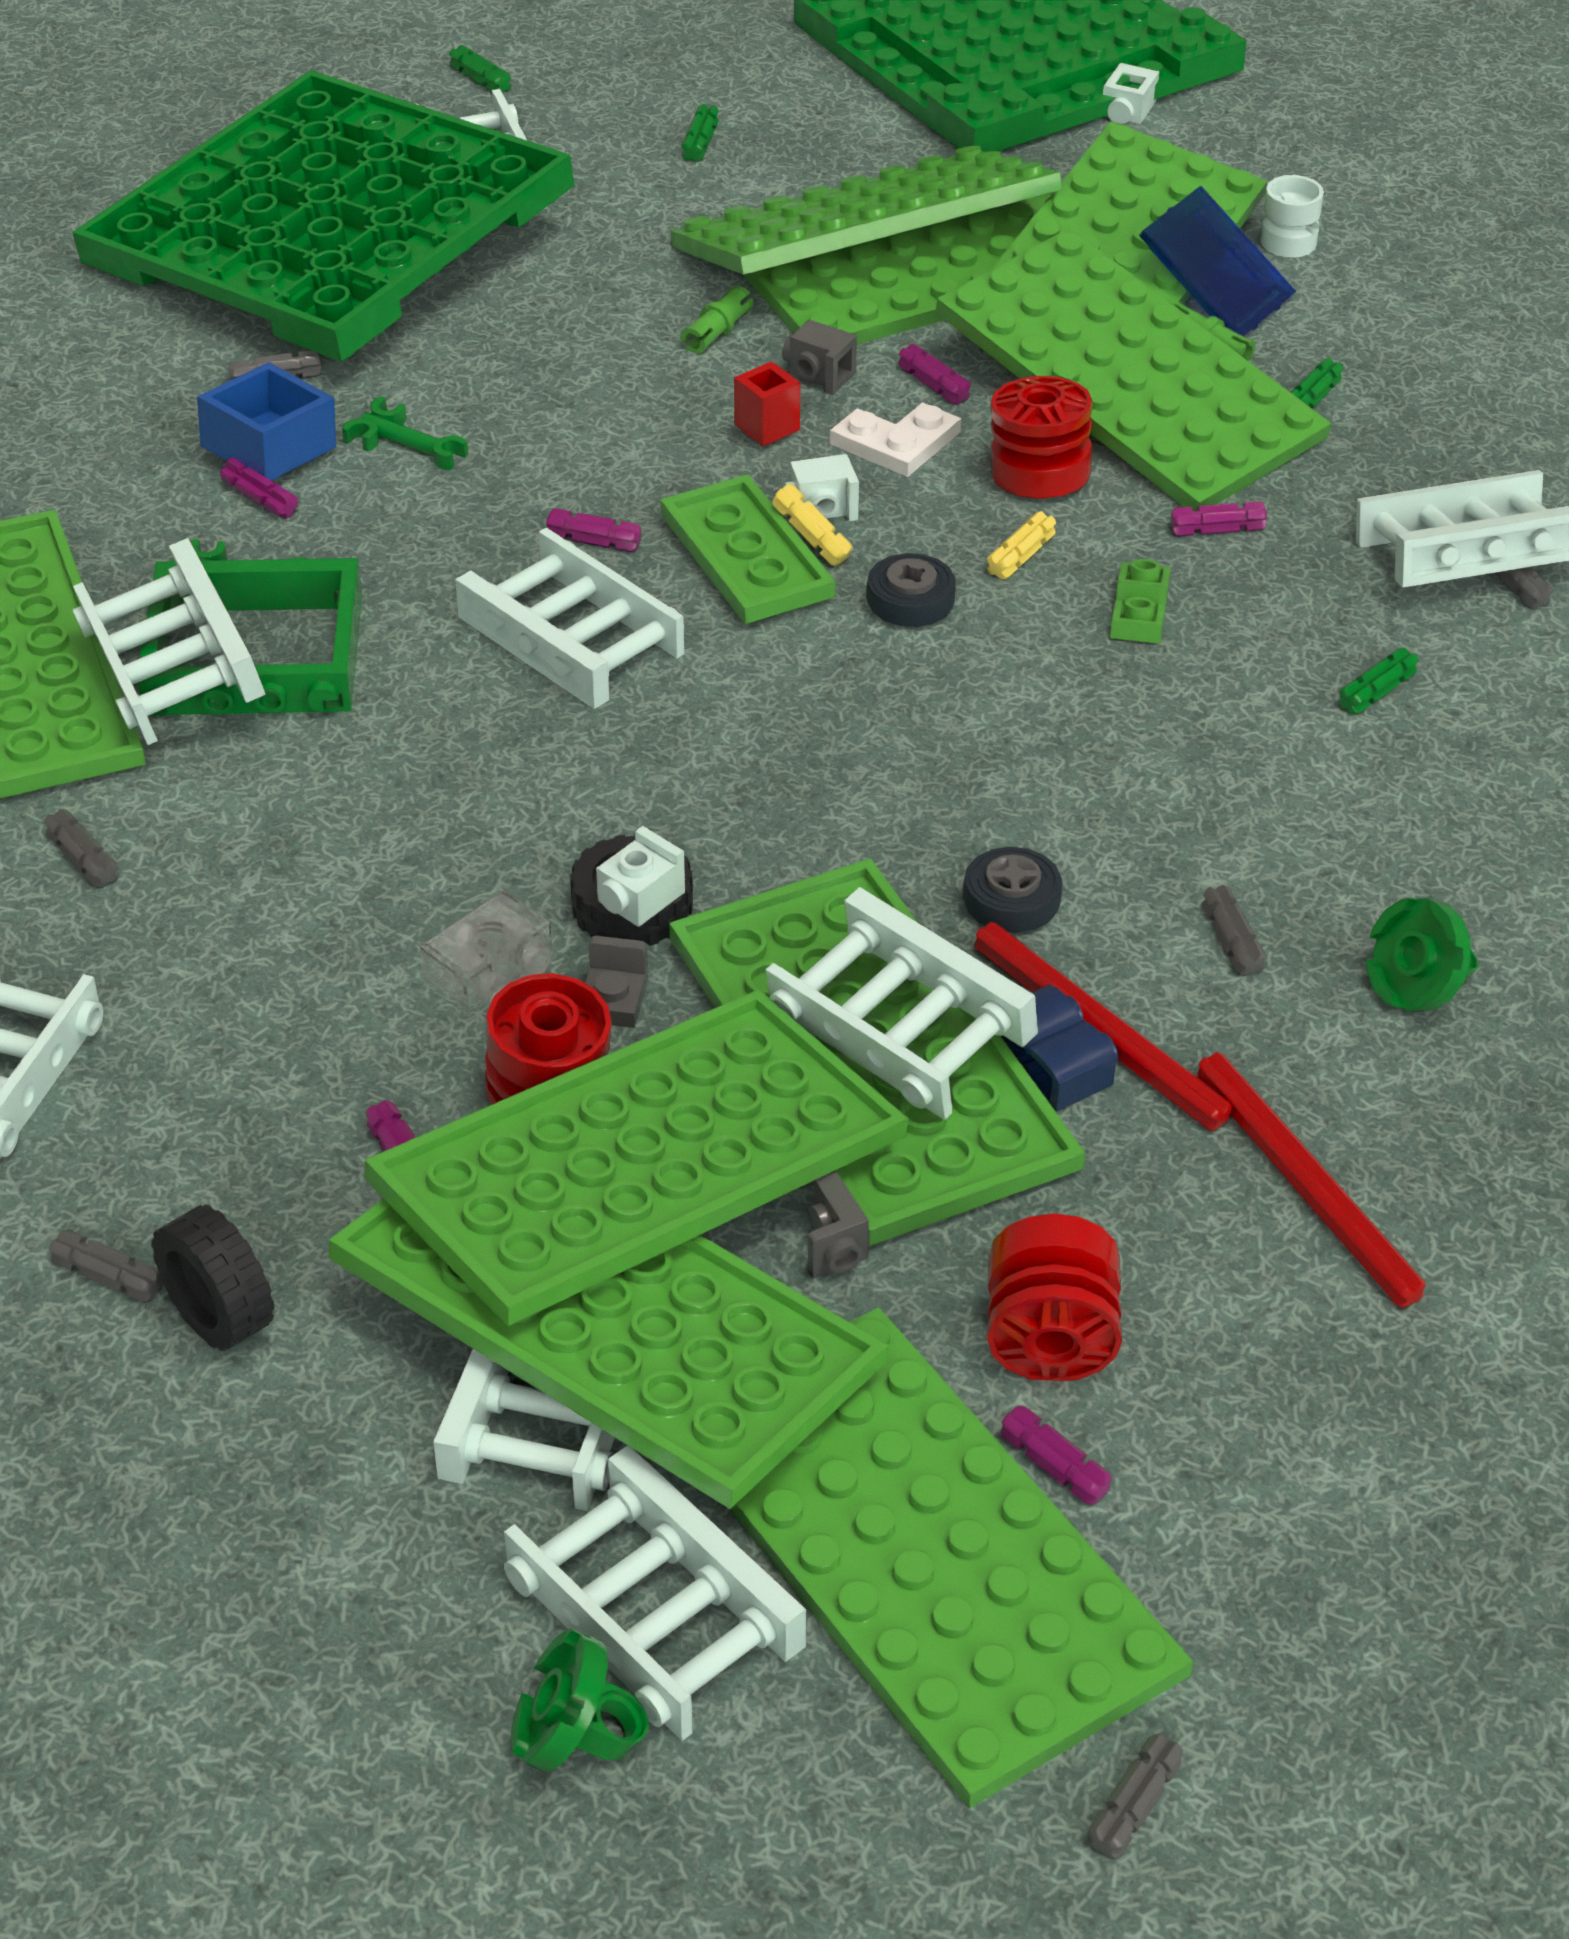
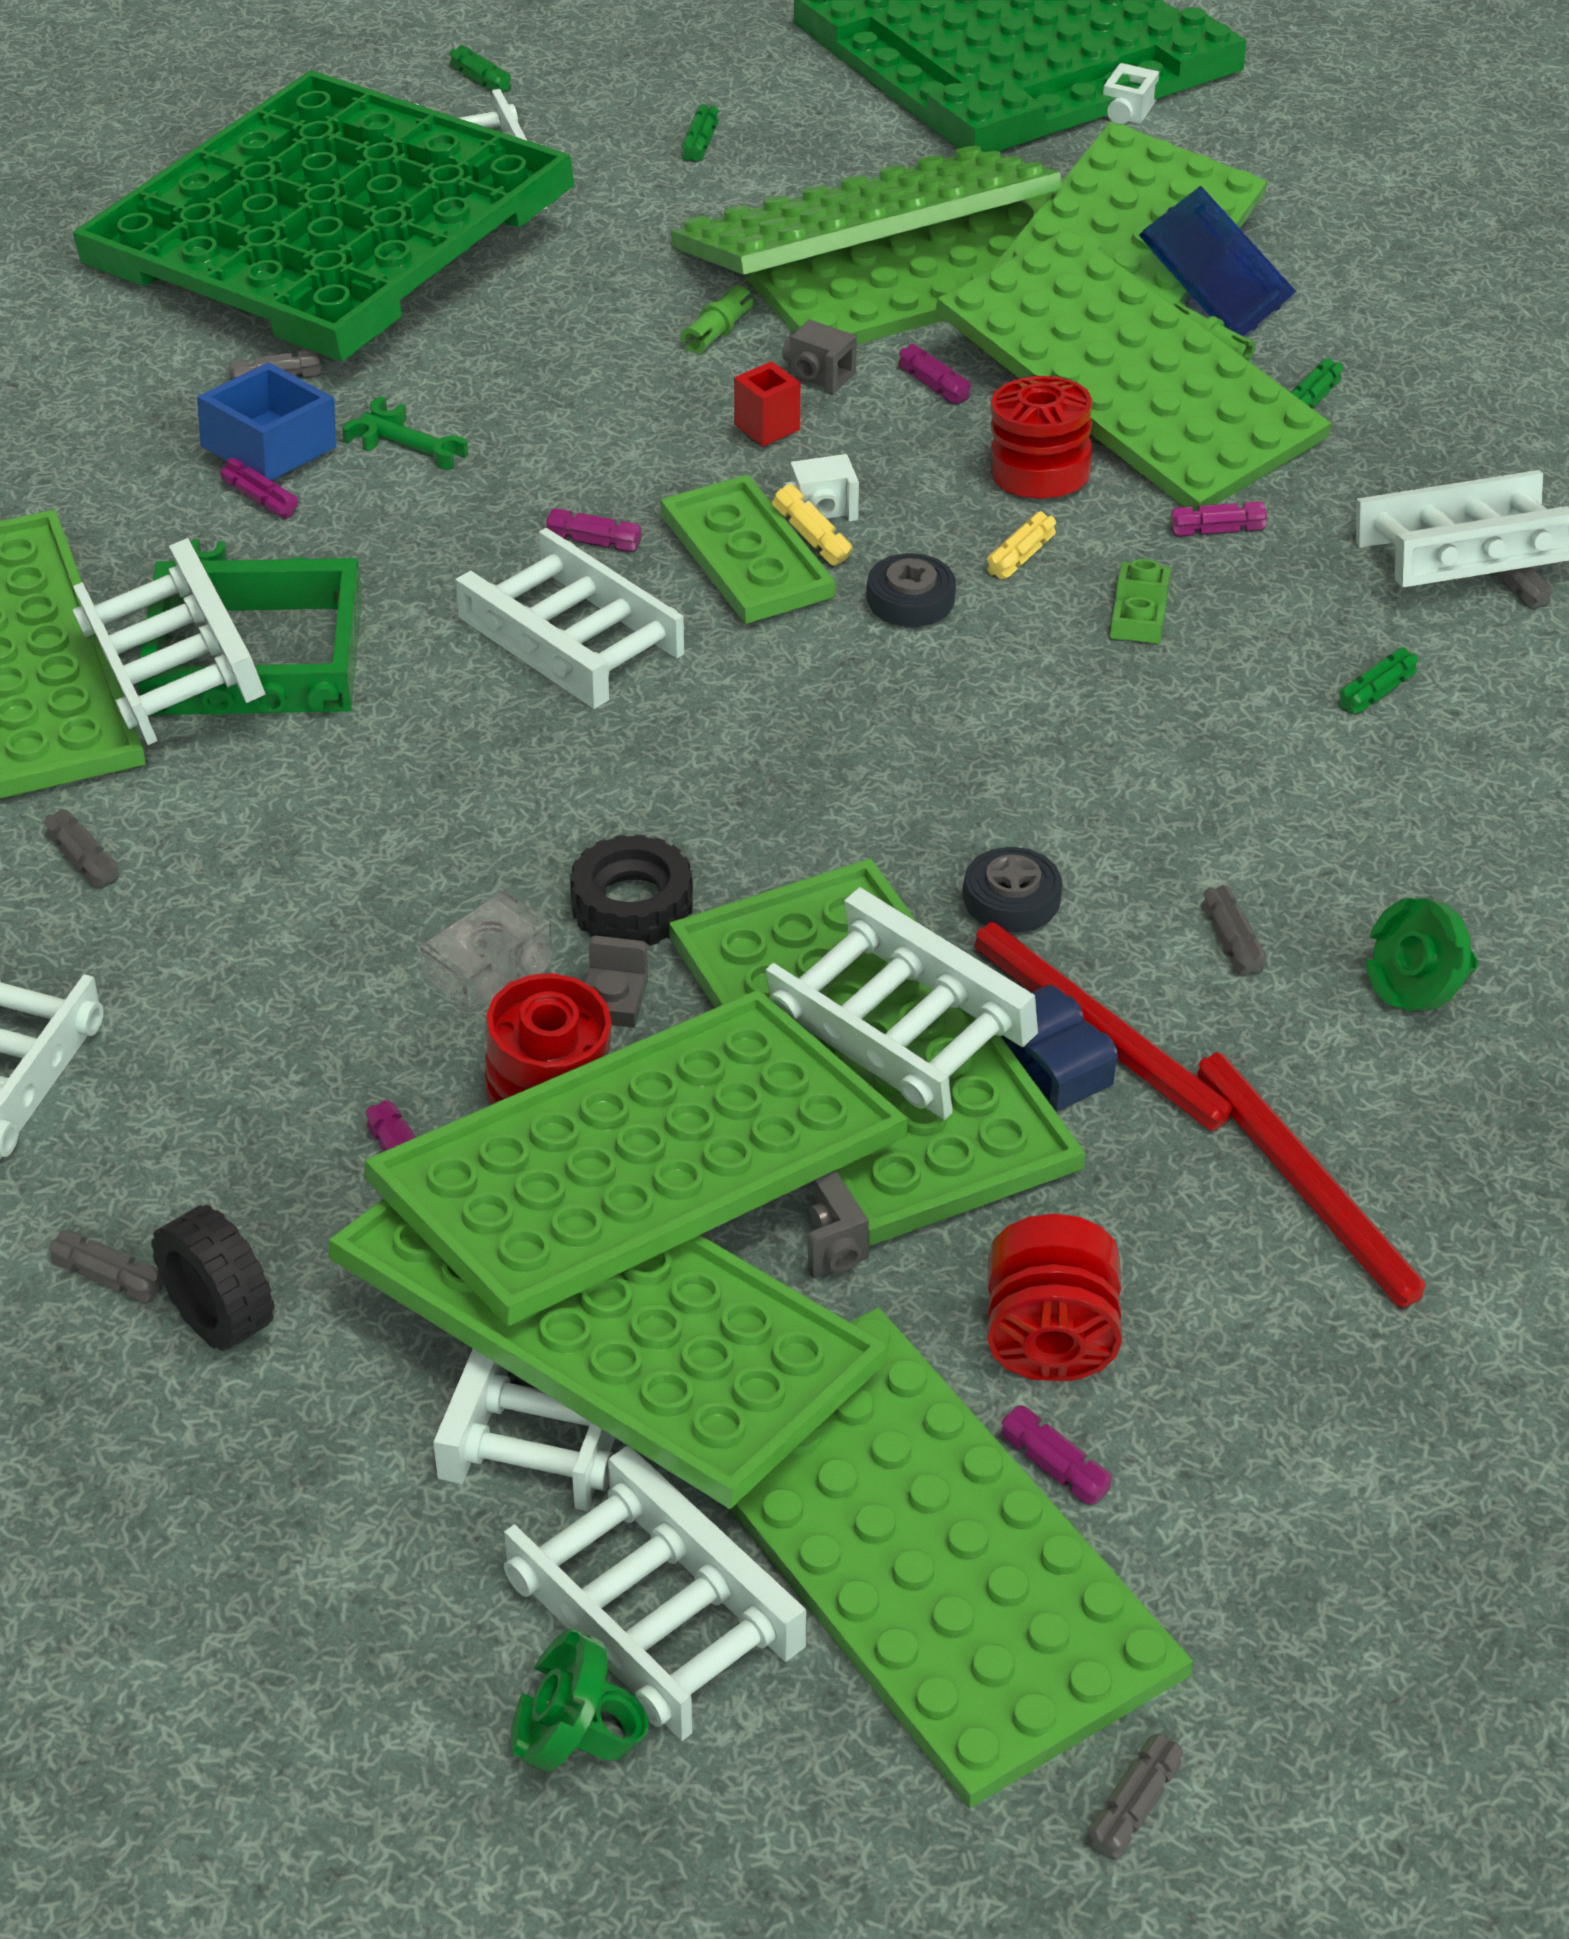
(641, 877): light aqua brick -> none
(900, 445): white plate -> none
(1292, 215): light aqua wheel -> none

